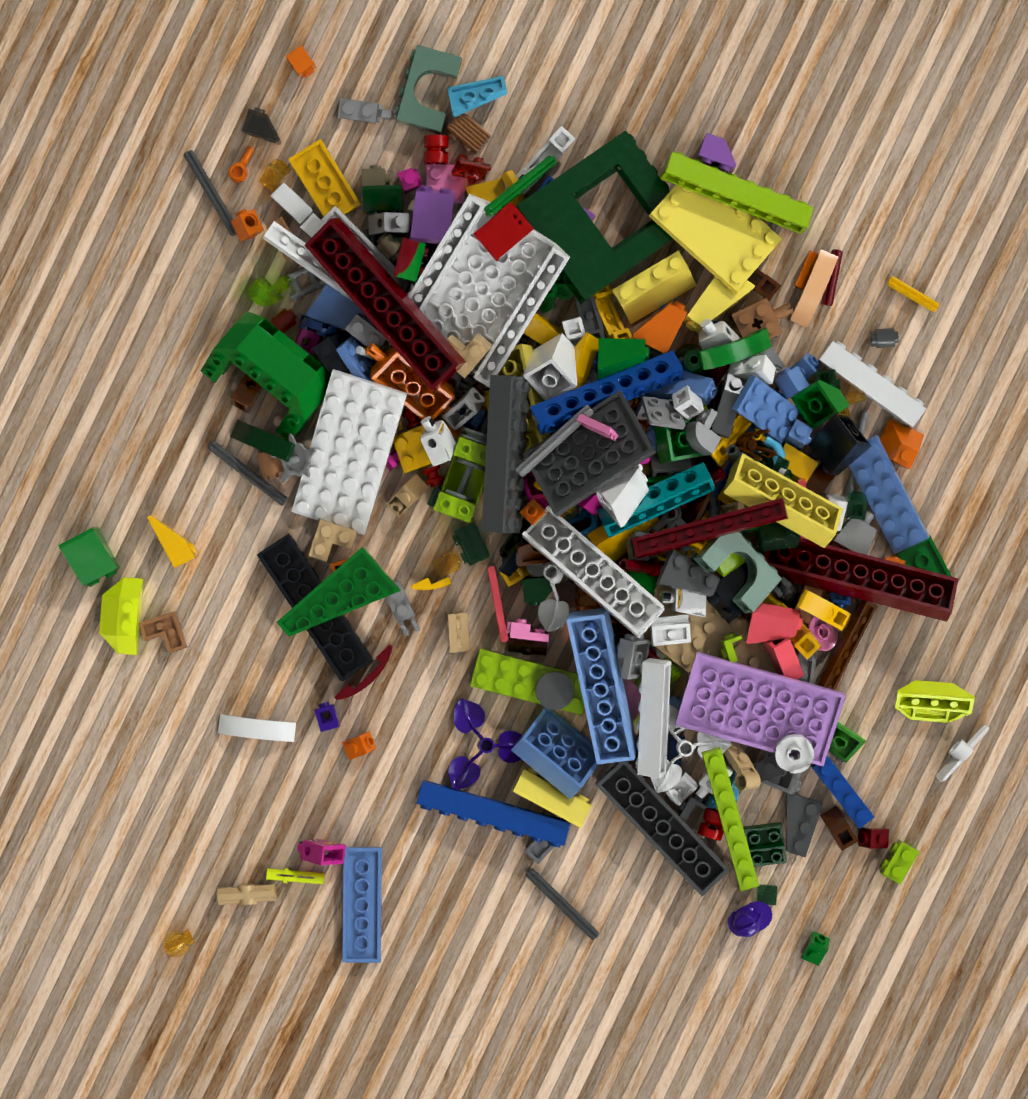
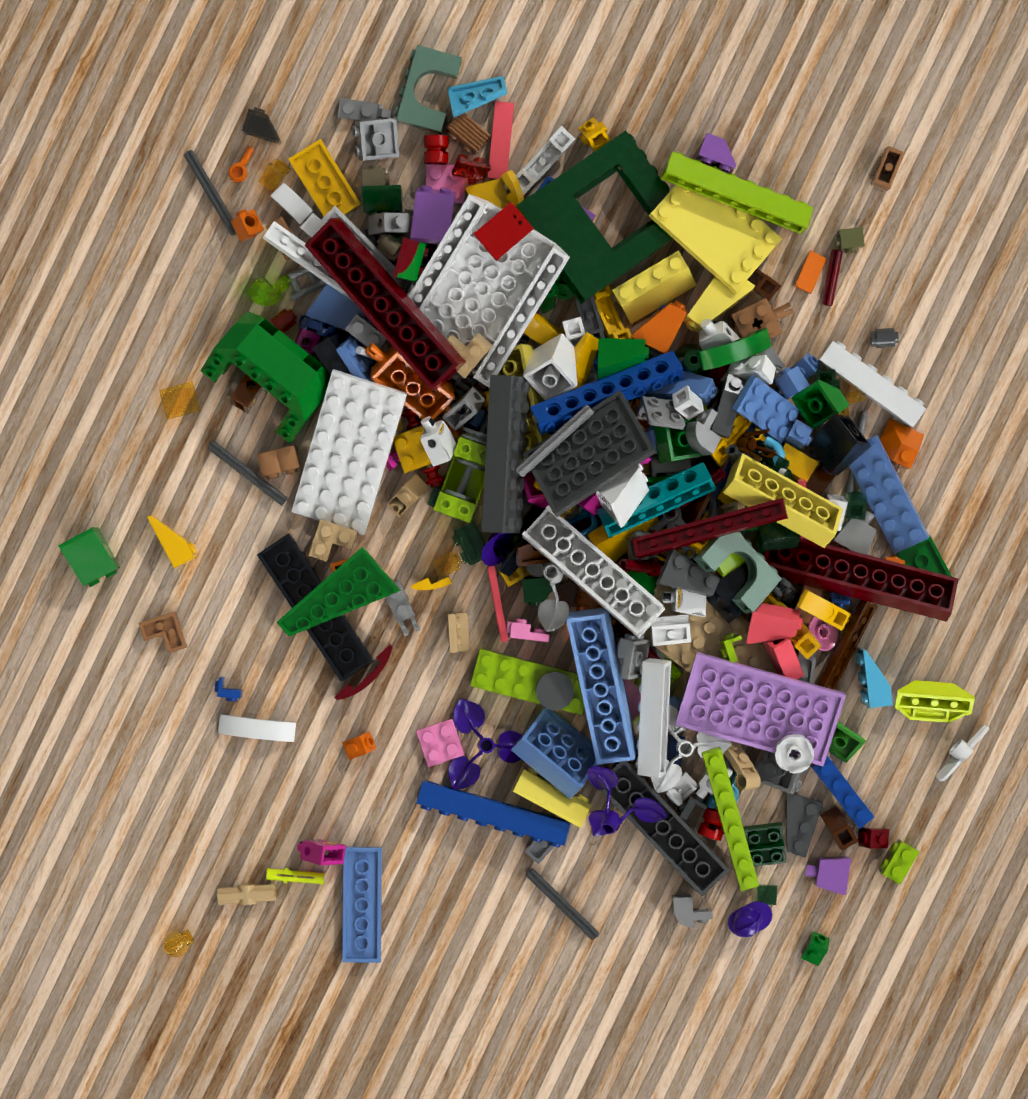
(122, 615): neon yellow wedge -> none
(179, 400): none -> clear yellow piece
(230, 694): none -> blue bracket
(263, 440): dark green slope -> none
(298, 462): light grey piece -> none
(301, 62): orange brick -> none
(327, 724): dark purple brick -> none
(376, 139): none -> light grey plate
(410, 180): dark pink brick -> none
(440, 742): none -> bright pink plate
(491, 549): none -> dark purple piece
(500, 139): none -> coral tile
(519, 186): green axle -> none
(527, 647): dark brown plate -> none
(533, 511): orange bracket -> none
(593, 134): none -> yellow brick
(597, 427): bright pink tile -> none
(608, 821): none -> dark purple plant
(686, 914): none -> light grey brick
(814, 288): light nougat slope -> none
(830, 873): none -> medium lavender torso
(850, 239): none -> olive brick
(875, 686): none -> medium azure slope
(887, 168): none -> medium nougat brick
(913, 294): yellow axle -> none

